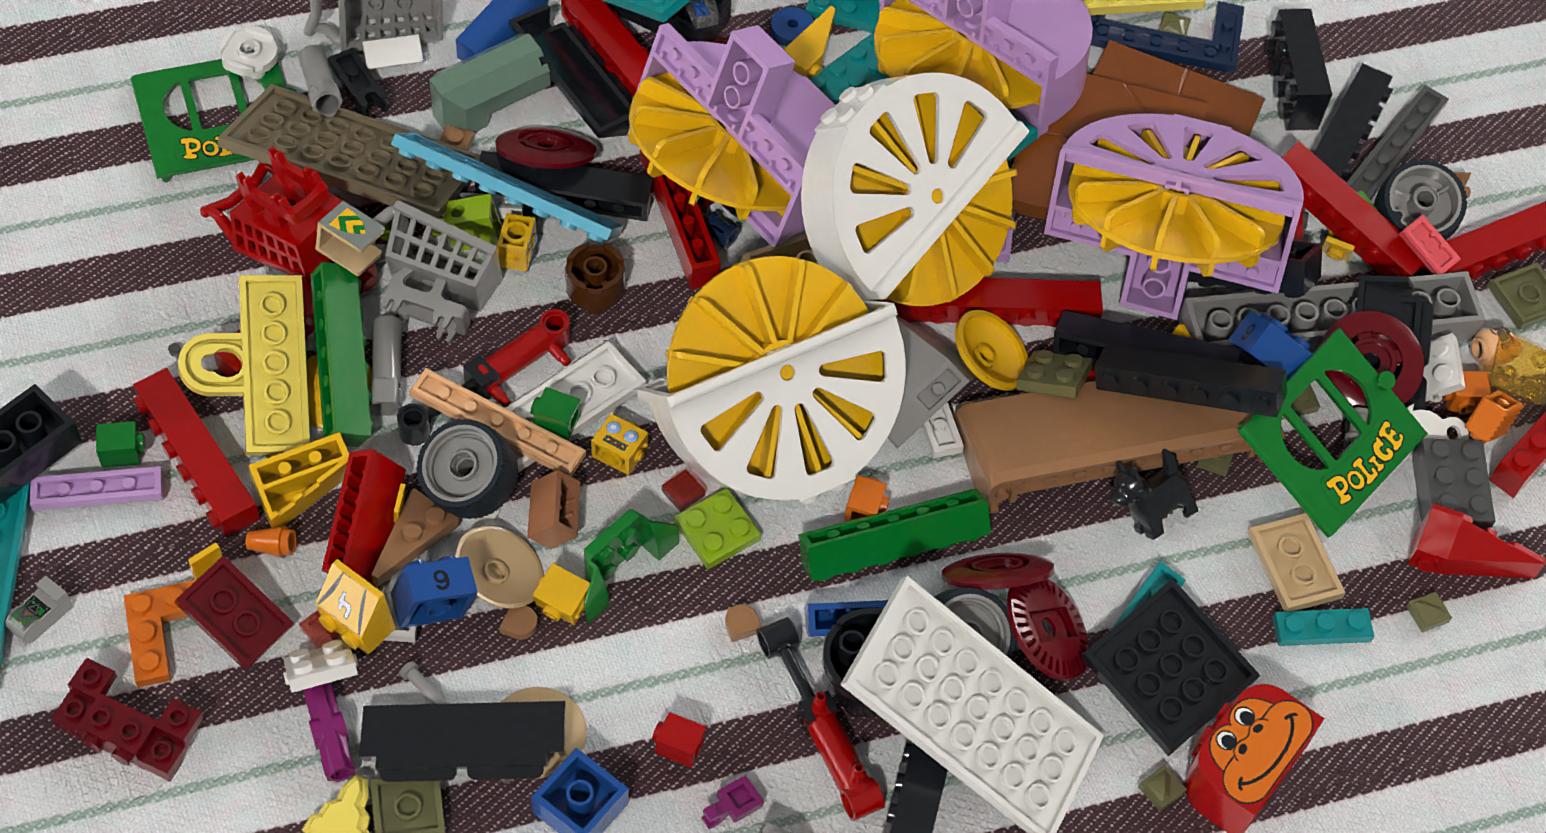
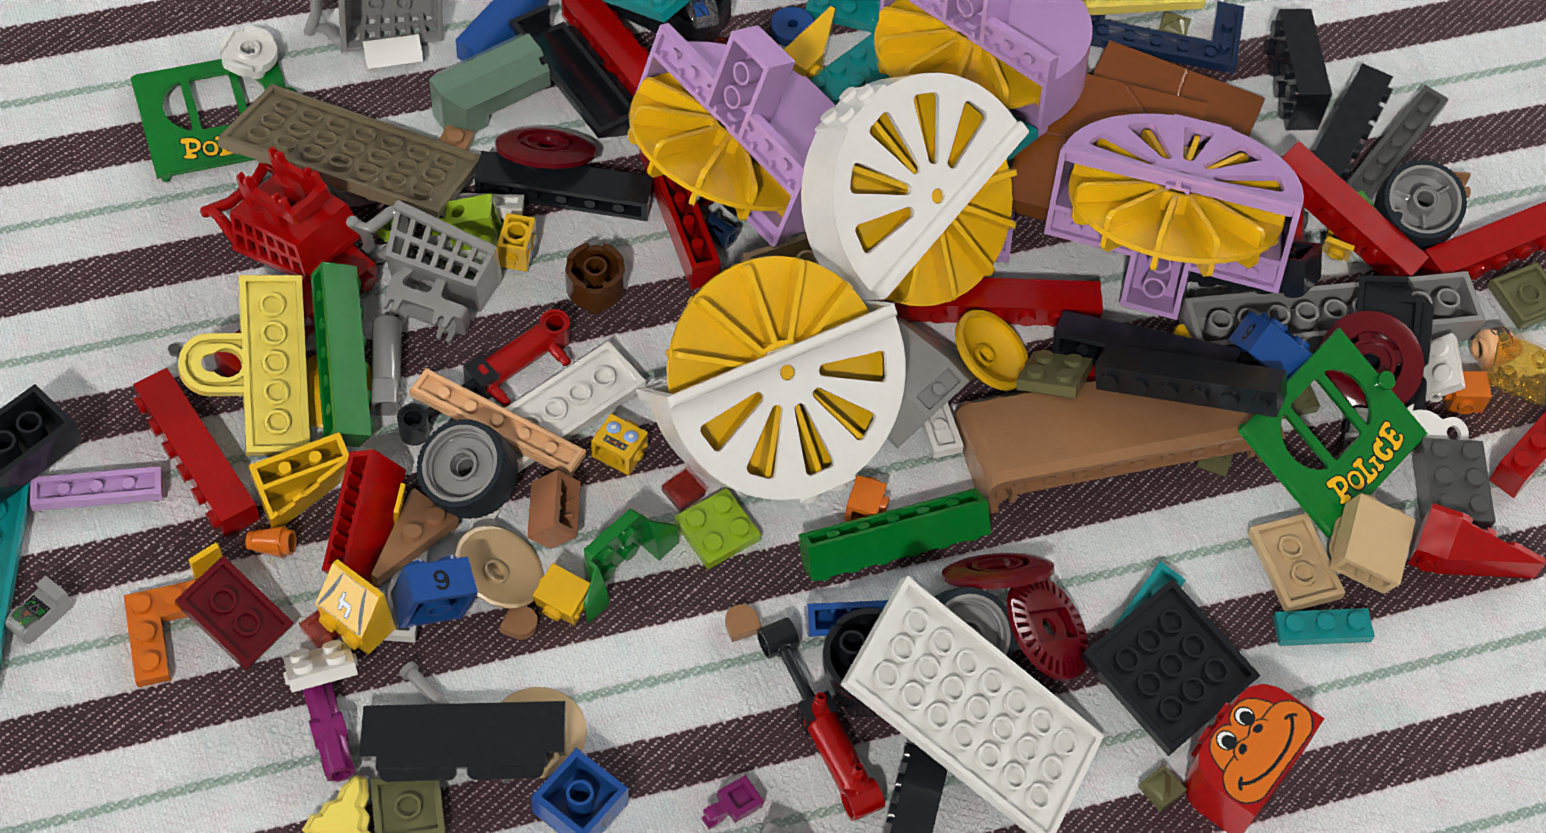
(119, 444): green brick -> none
(121, 730): dark red bracket -> none
(323, 91): light grey piece -> none
(348, 237): piece -> none
(358, 81): black plate -> none
(516, 190): medium azure plate -> none
(556, 412): green brick -> none
(679, 739): red brick -> none
(1156, 497): black animal -> none
(1371, 543): none -> tan brick
(1428, 612): olive tile -> none
(1429, 246): coral plate -> none
(1493, 416): orange brick -> none

